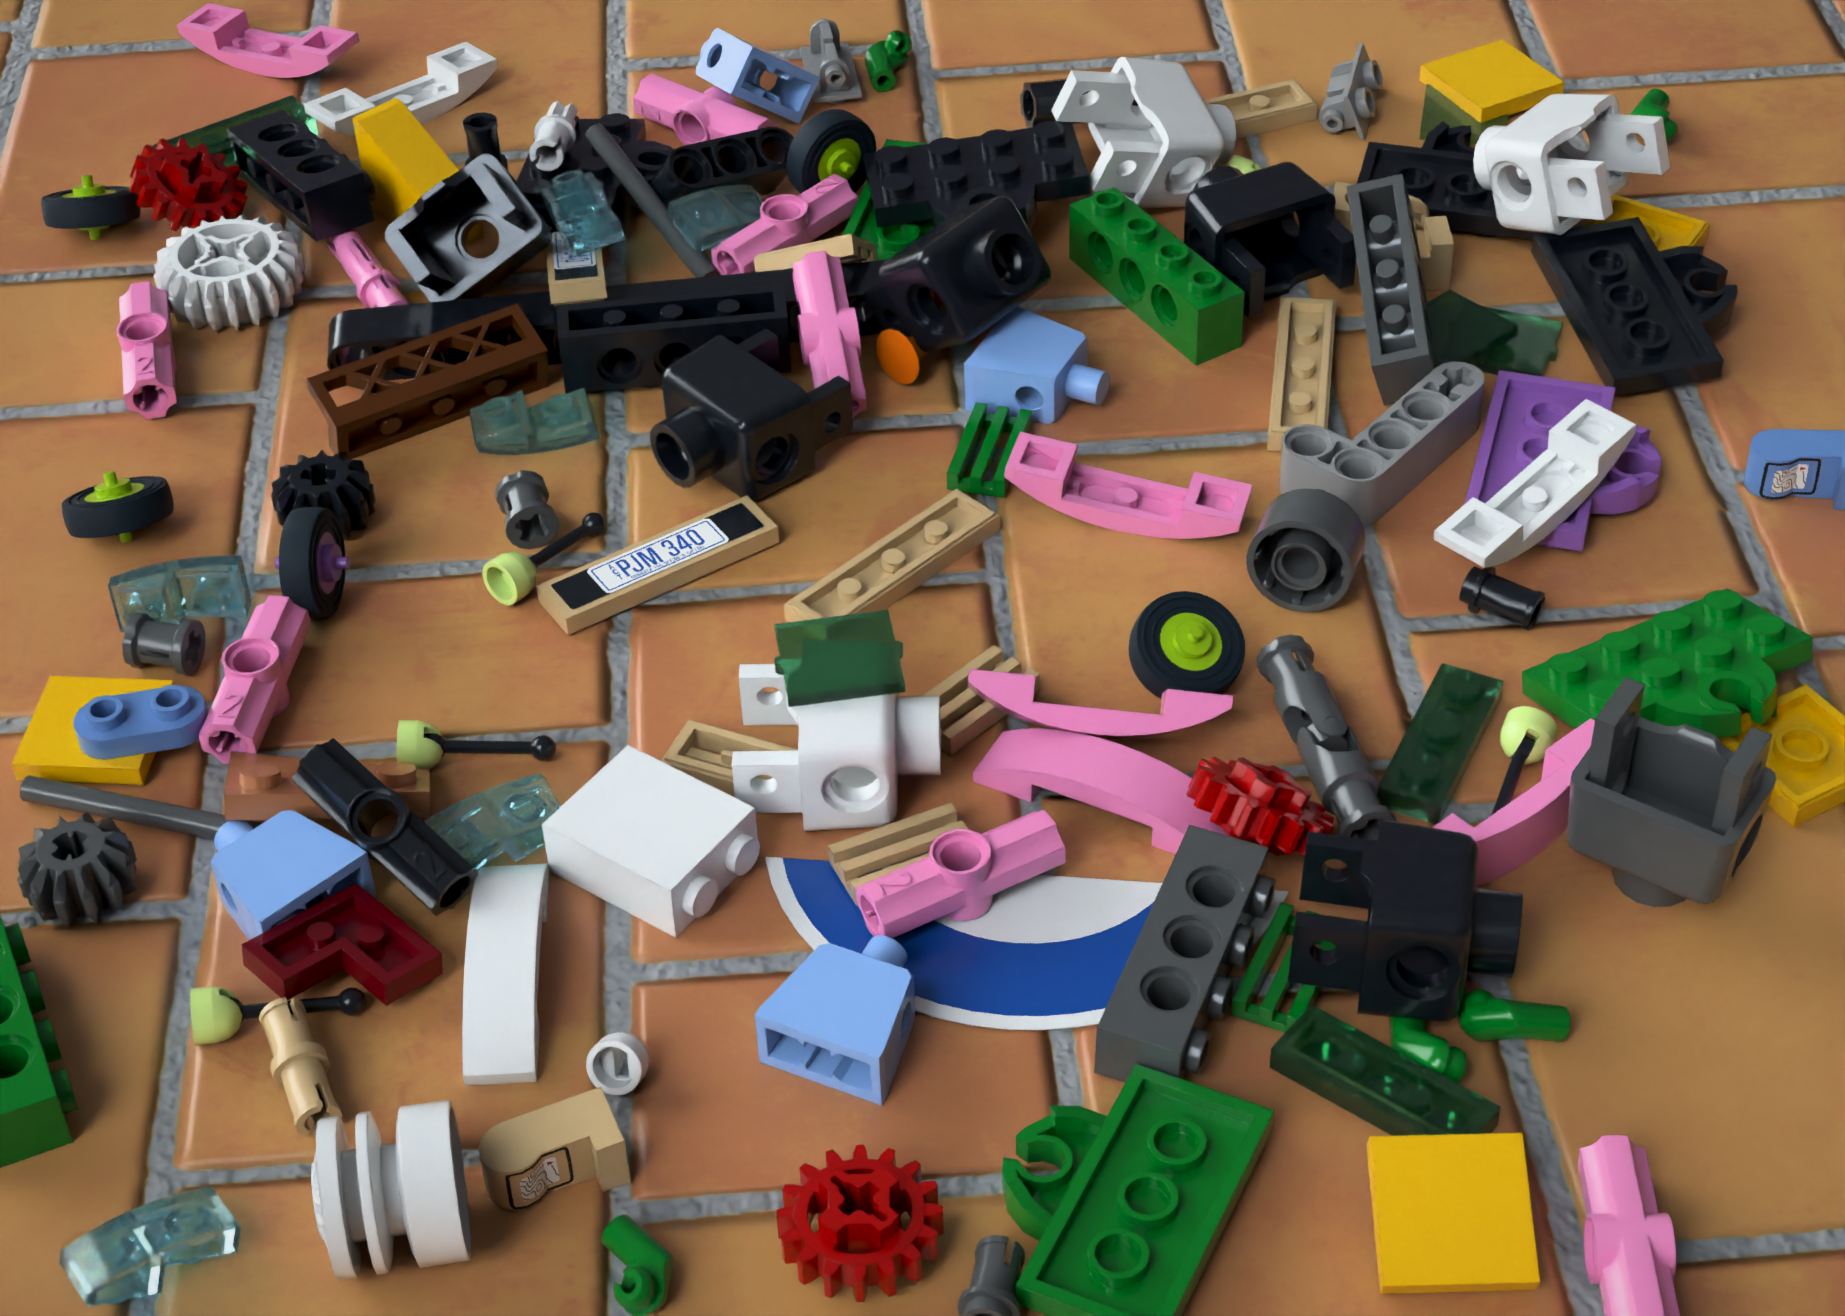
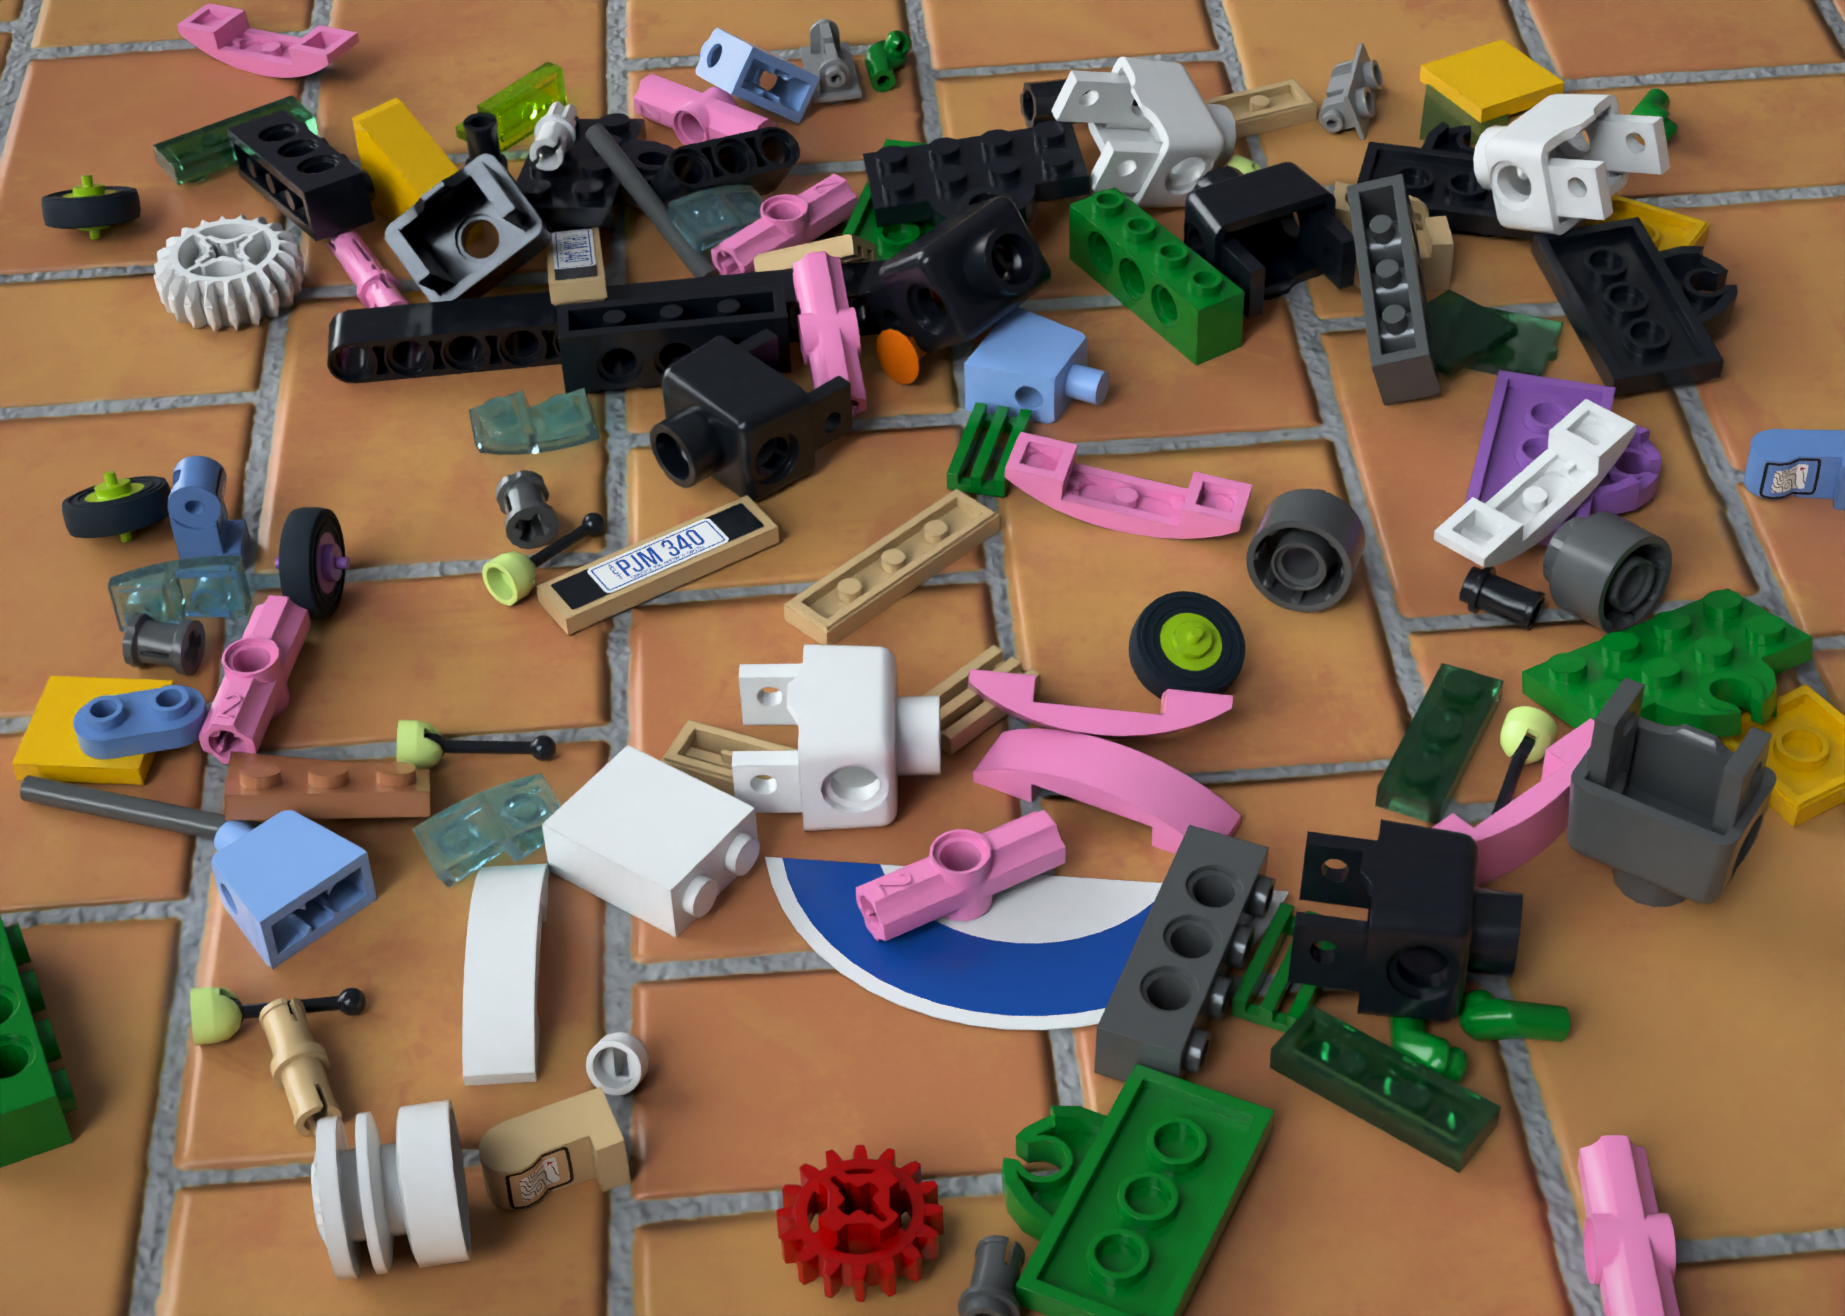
(77, 869): dark grey gear -> none
(131, 1251): clear light blue slope -> none
(147, 350): bright pink piece -> none
(187, 184): red gear -> none
(200, 513): none -> medium blue leg
(329, 484): black gear -> none
(344, 934): dark red plate -> none
(410, 852): black piece -> none
(439, 390): reddish brown fence -> none
(450, 80): white slope -> none
(523, 104): none -> clear neon green panel
(581, 212): clear light blue slope -> none
(647, 1266): green arm -> none
(830, 145): black wheel -> none
(839, 658): clear green piece -> none
(842, 1018): light blue torso -> none
(889, 845): tan tile -> none
(1258, 804): red gear -> none
(1301, 366): tan tile -> none
(1323, 738): dark grey piece -> none
(1392, 451): light grey beam -> none
(1452, 1213): yellow tile -> none
(1607, 570): none -> dark grey piece

